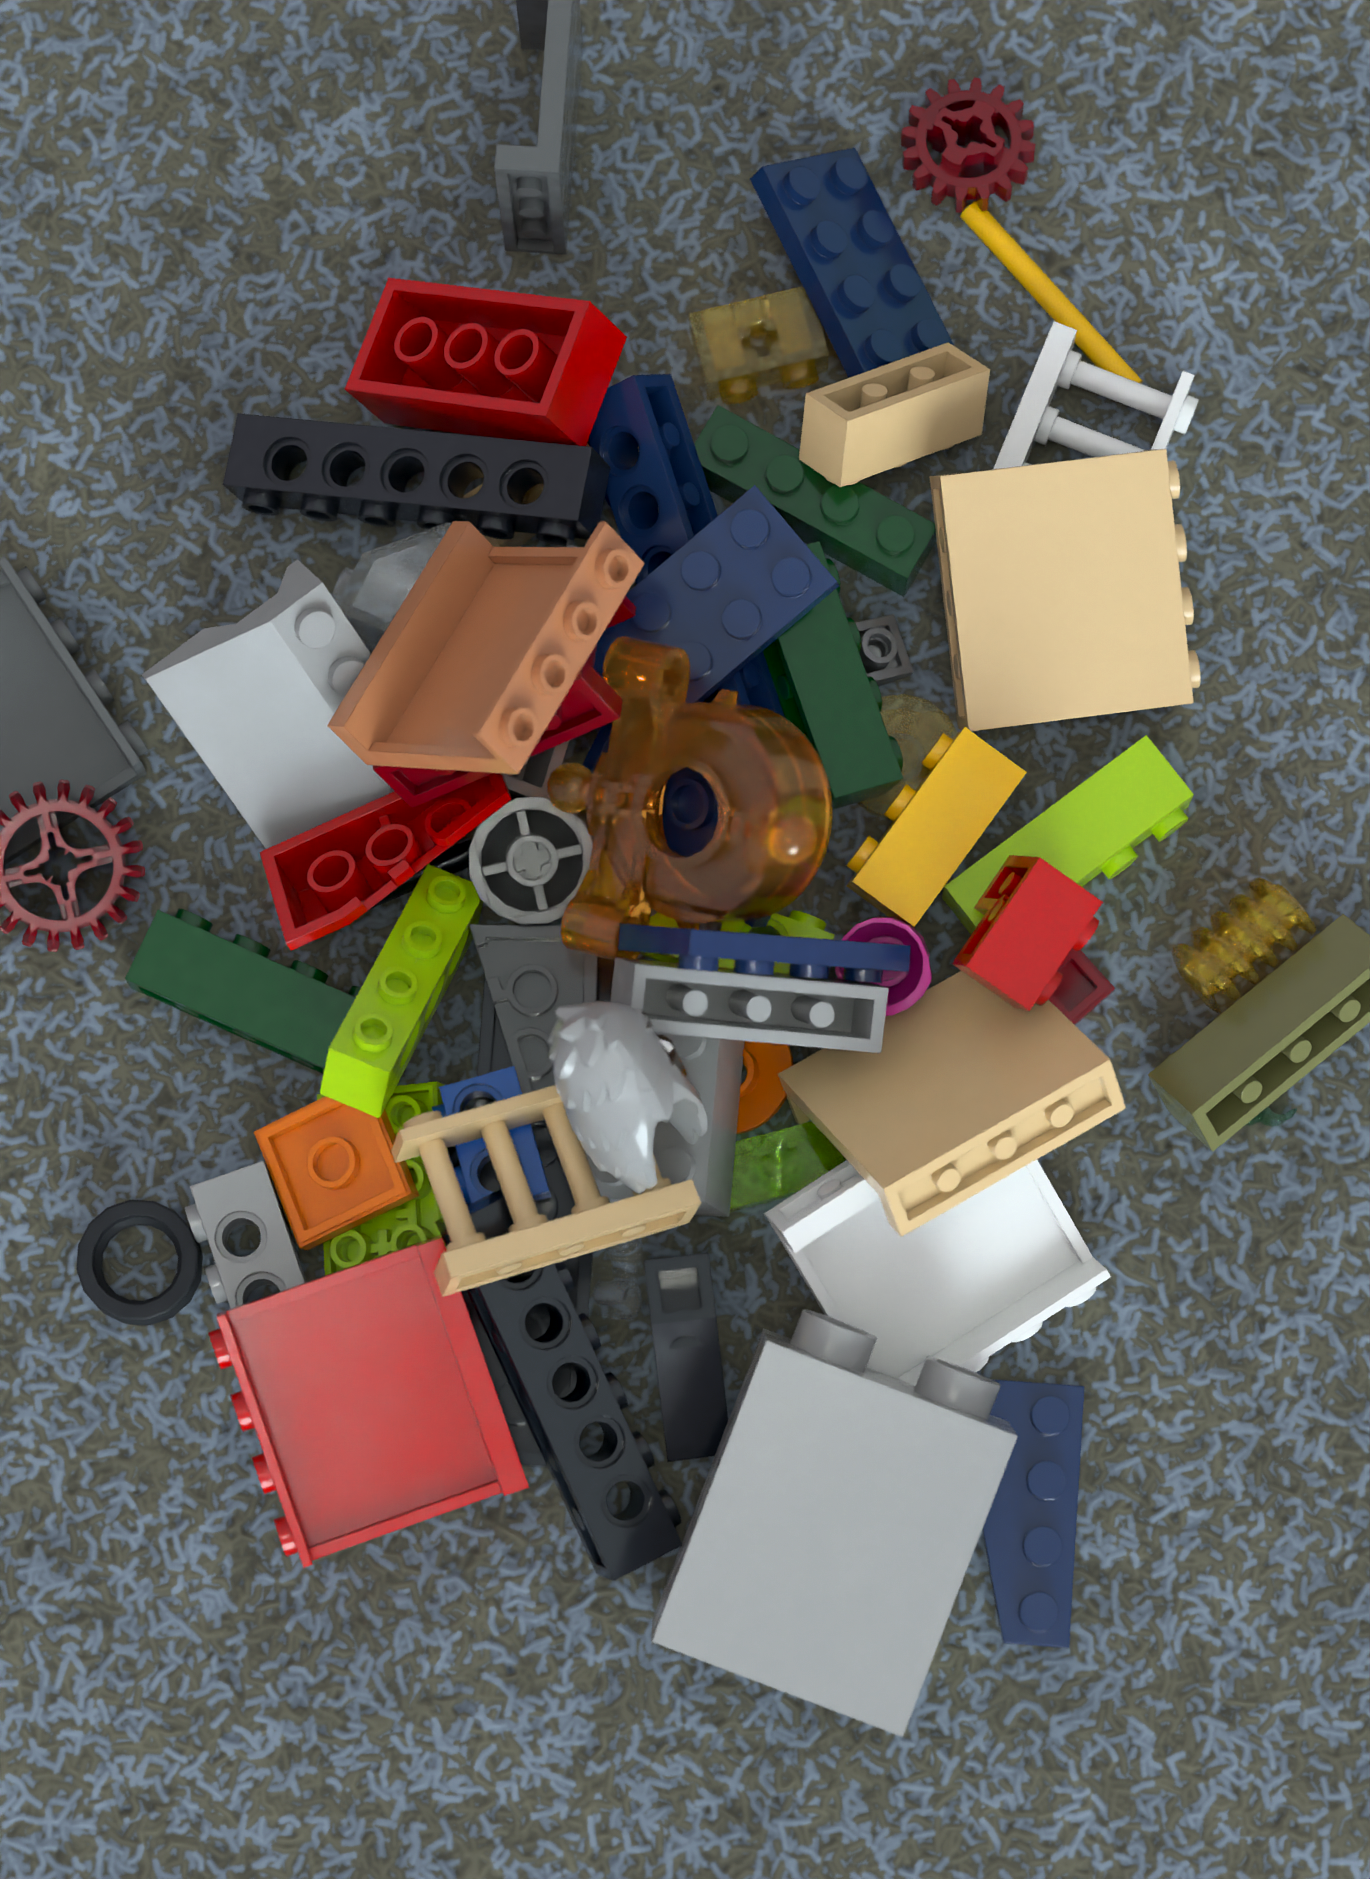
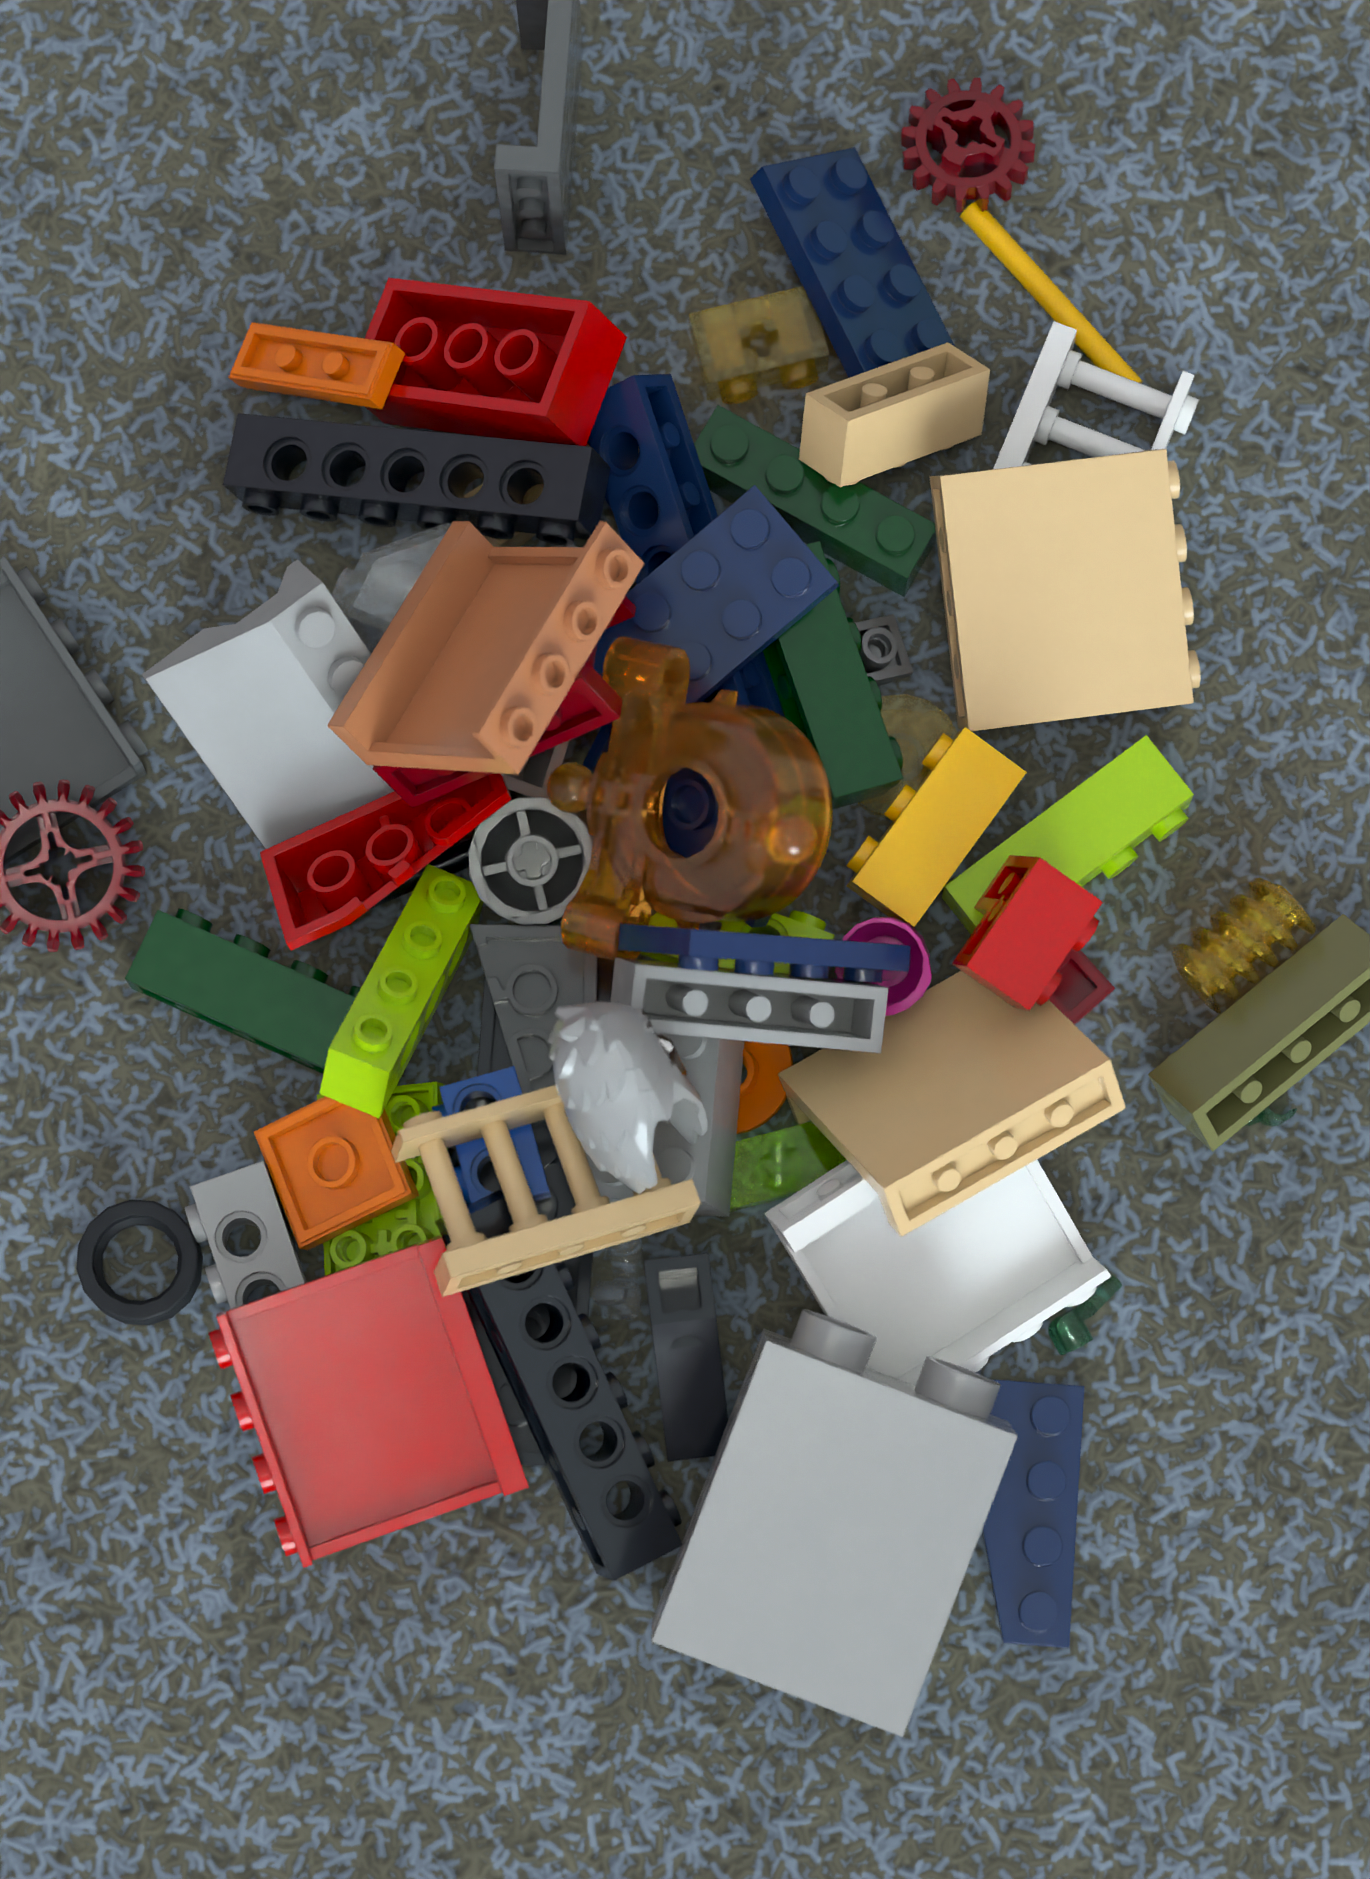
(317, 365): none -> orange tile
(1069, 1330): none -> clear green hand

